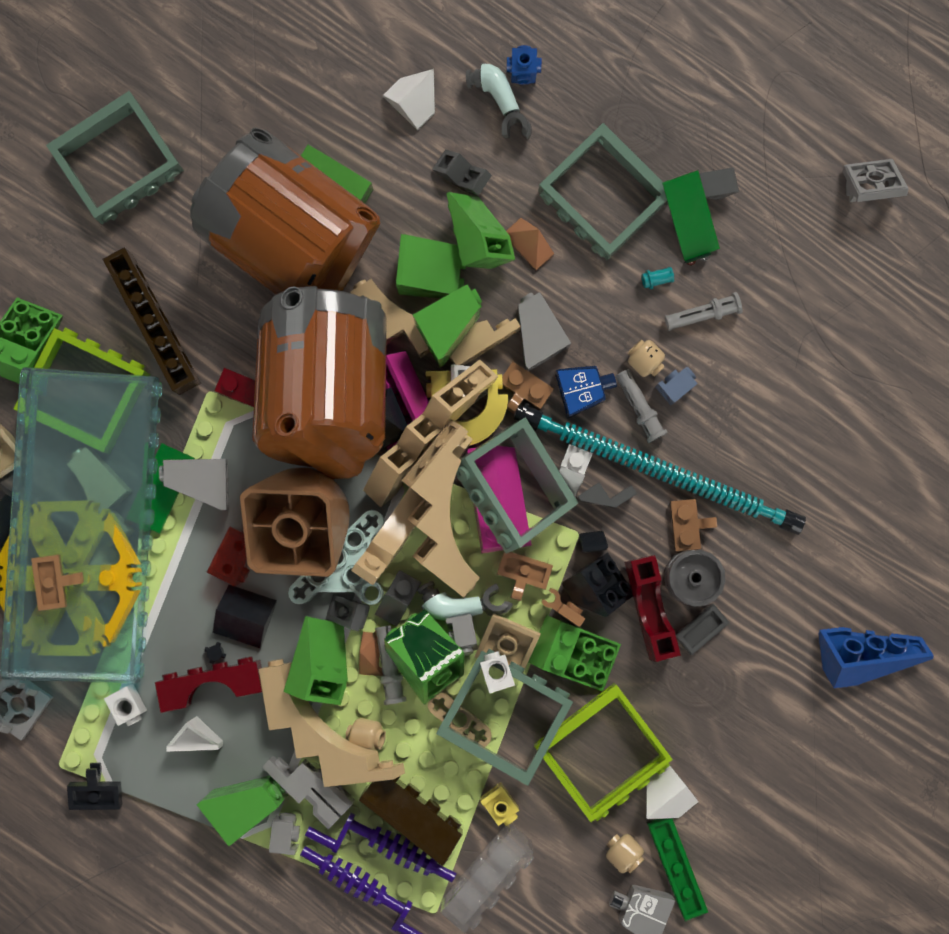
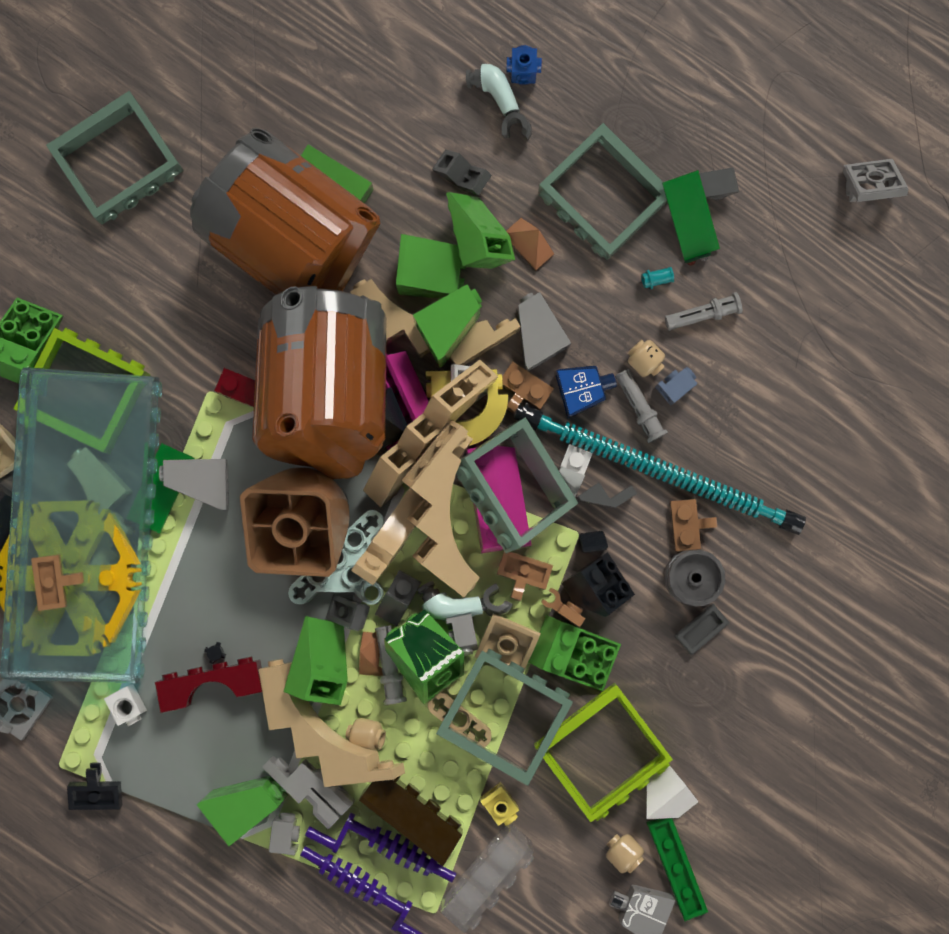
(151, 321): dark brown brick -> none
(195, 736): white slope -> none
(231, 558): clear red brick -> none
(243, 616): black slope -> none
(414, 97): white slope -> none
(496, 684): white brick -> none
(646, 591): dark red arch -> none
(859, 657): blue wedge -> none

